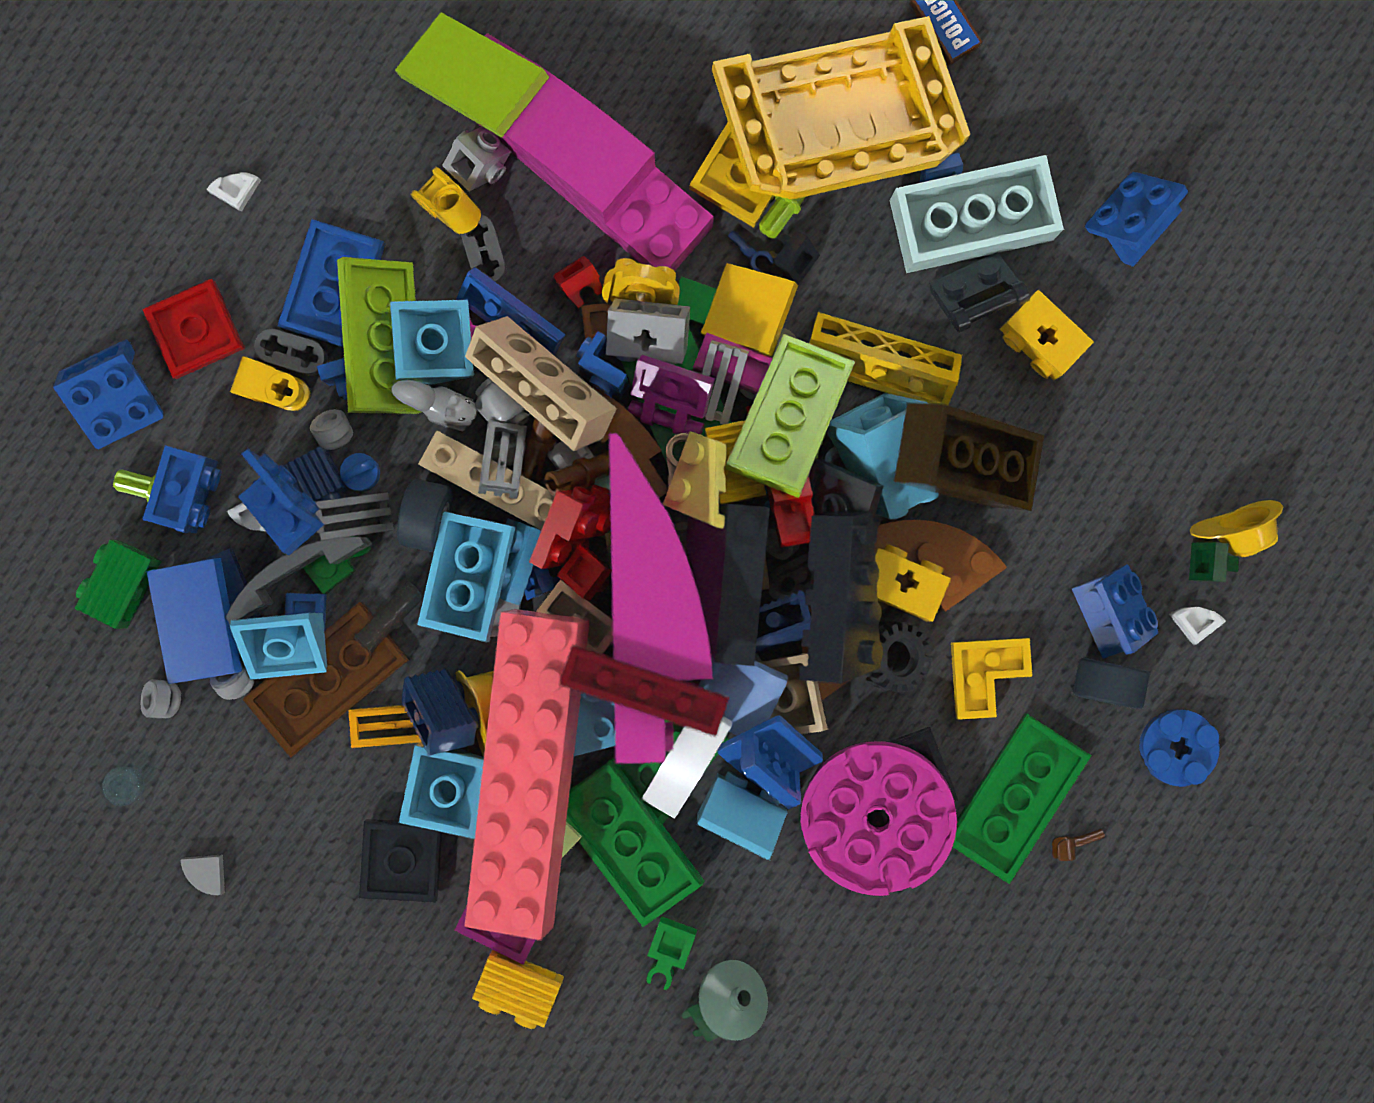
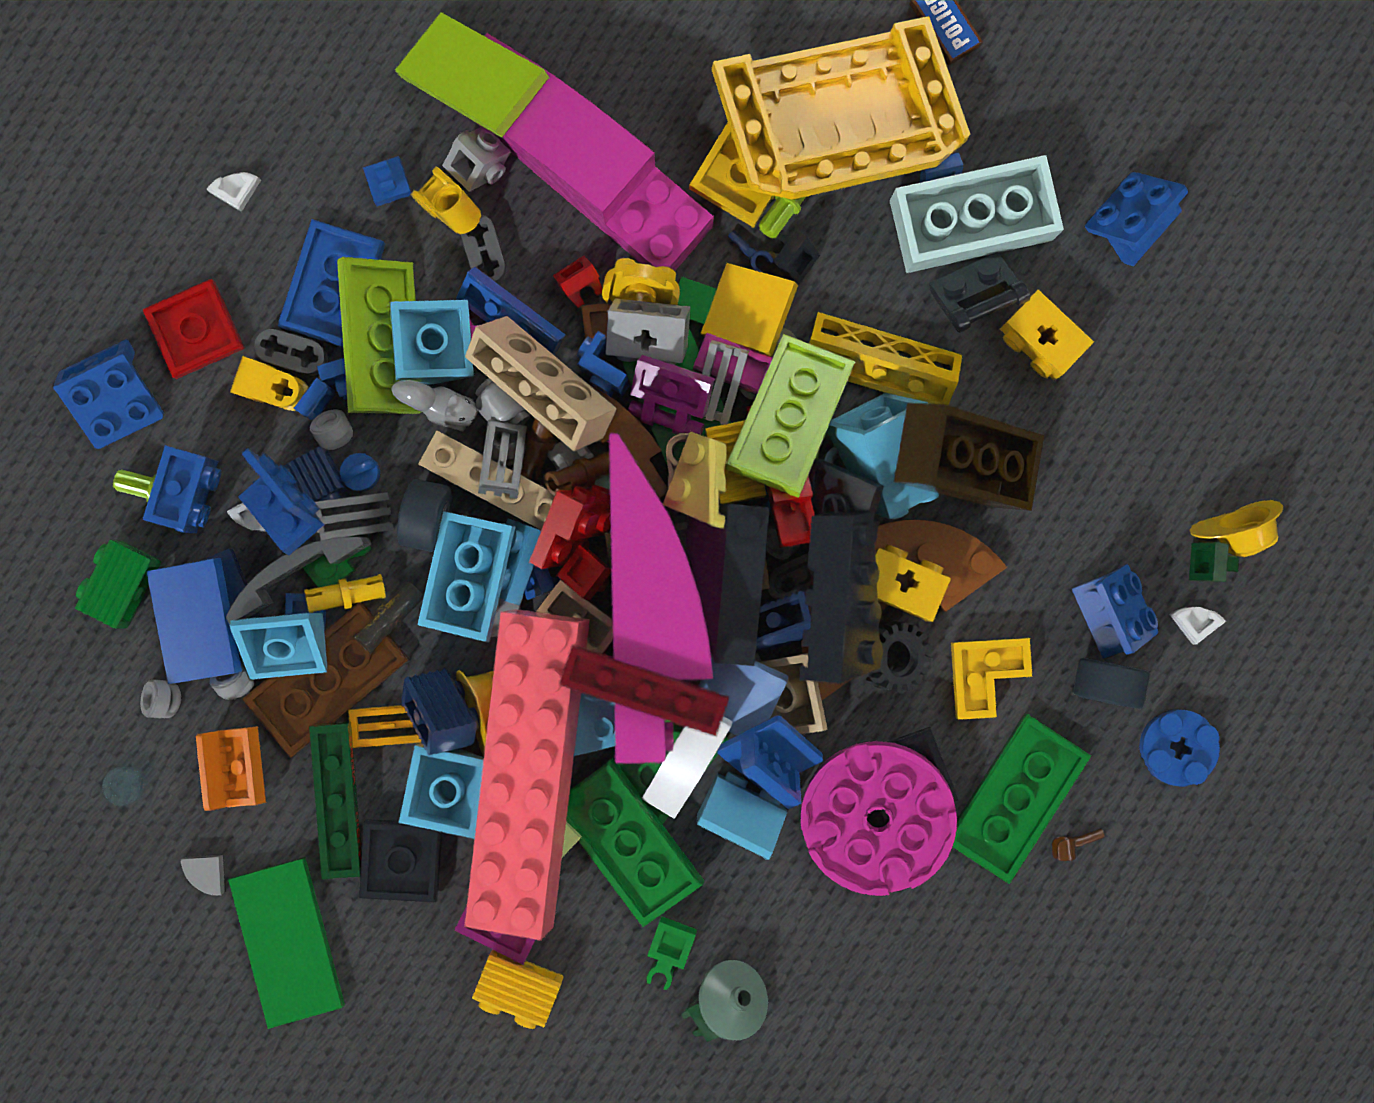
(230, 768): none -> orange bracket
(286, 942): none -> green tile
(315, 399): none -> blue tile
(336, 800): none -> dark green plate
(345, 593): none -> yellow pin
(387, 181): none -> blue tile

